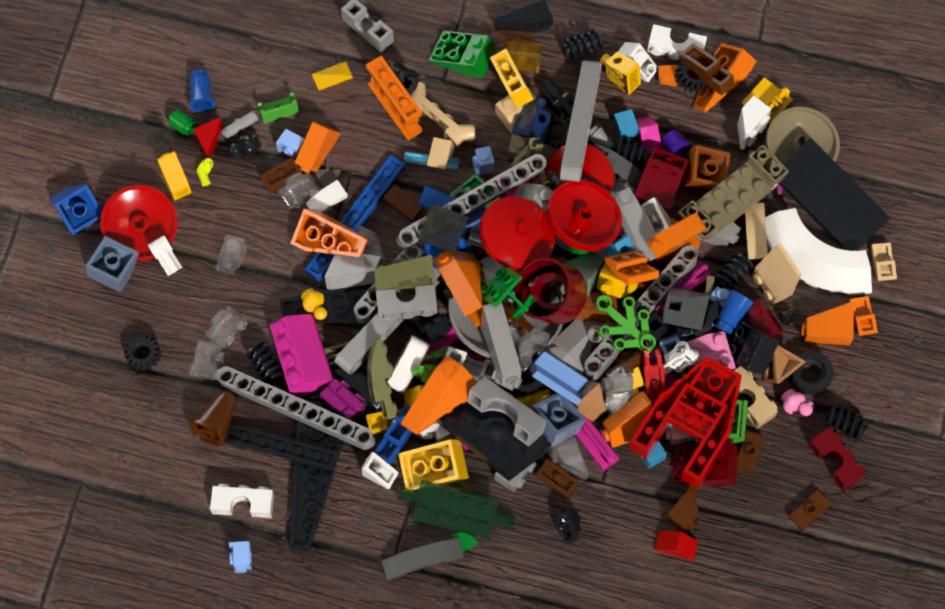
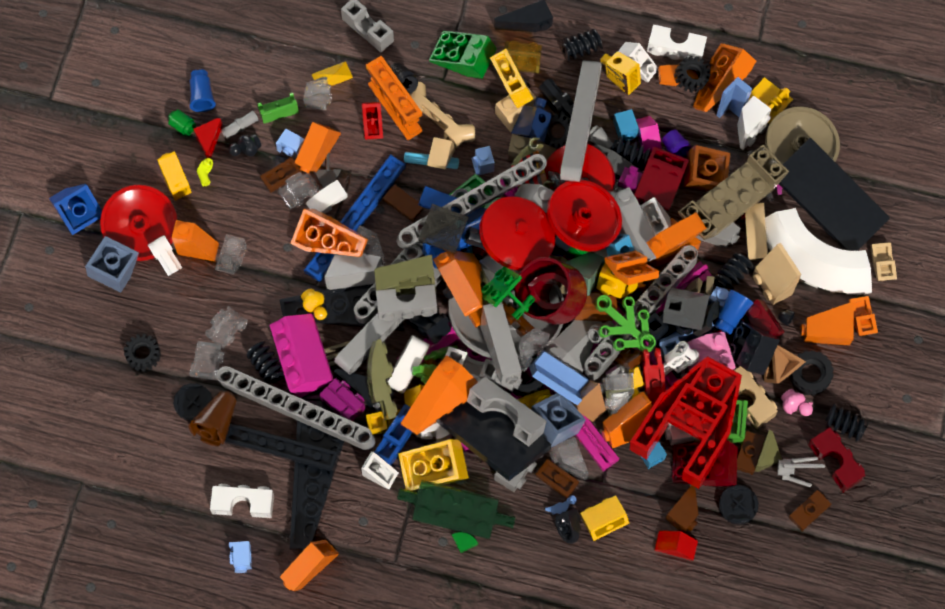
(191, 400): none -> black tile
(193, 241): none -> orange slope
(308, 564): none -> orange slope
(317, 94): none -> clear slope
(372, 120): none -> red slope
(422, 557): dark grey slope -> none
(562, 507): none -> medium blue piece
(604, 518): none -> yellow brick
(630, 178): none -> magenta tile
(695, 285): none -> dark tan tile
(708, 69): reddish brown slope -> none
(734, 97): none -> medium blue panel
(738, 504): none -> black tile
(769, 453): none -> olive slope
(787, 467): none -> light grey plant

